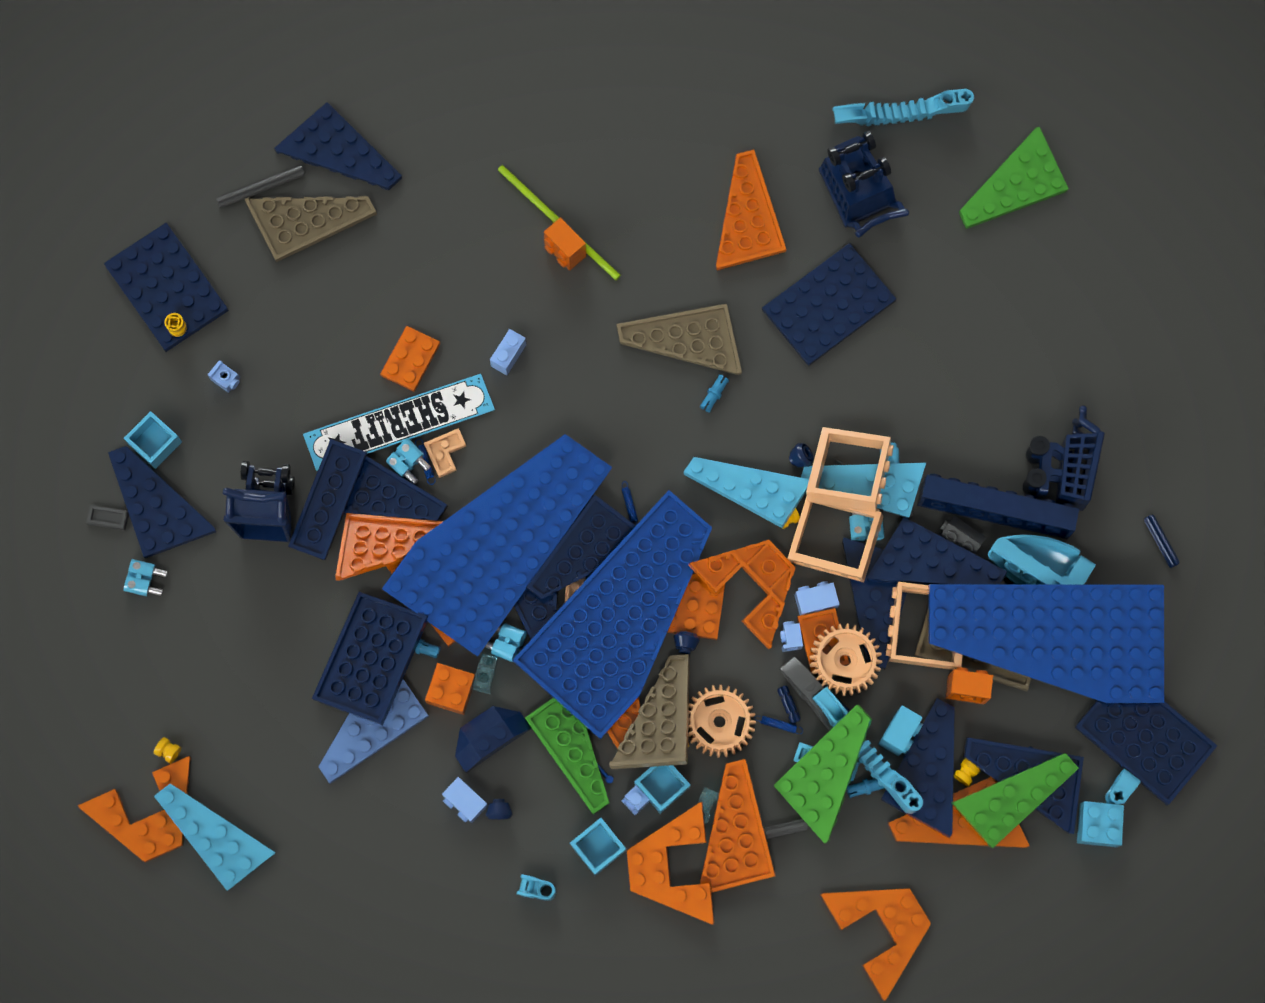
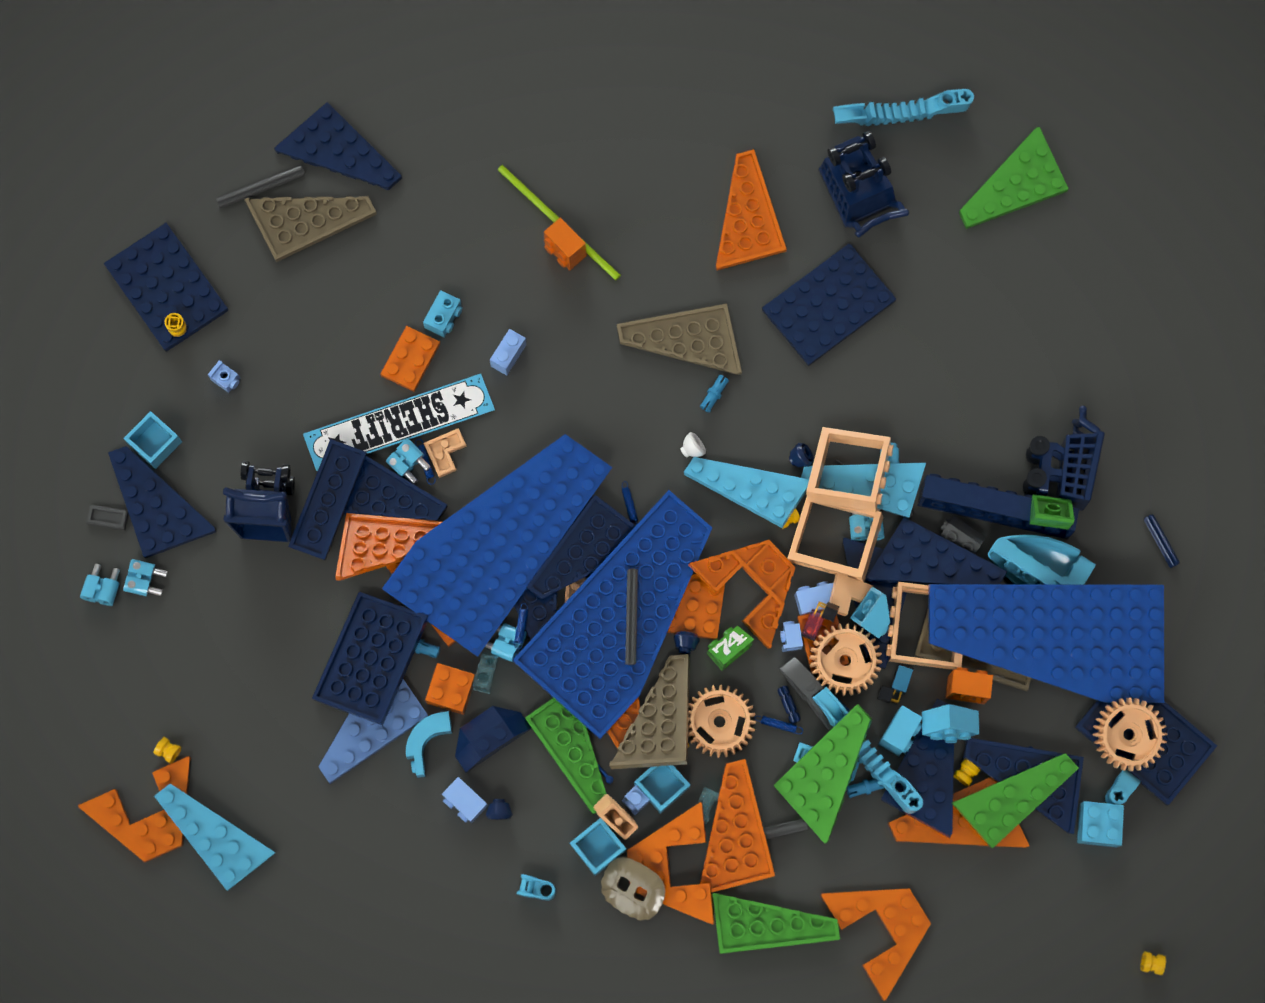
(100, 590): none -> medium azure piece
(423, 732): none -> medium azure arch
(442, 314): none -> medium azure brick
(521, 626): none -> blue piece
(615, 816): none -> light nougat brick
(631, 616): none -> dark grey axle
(638, 876): none -> dark tan piece
(693, 446): none -> white brick
(729, 647): none -> bright green slope
(756, 925): none -> bright green wing
(816, 618): none -> piece
(845, 590): none -> light nougat tile
(873, 613): none -> medium azure slope
(899, 684): none -> piece
(950, 723): none -> medium azure piece
(1051, 512): none -> bright green slope
(1140, 744): none -> light nougat gear
(1153, 963): none -> yellow wheel

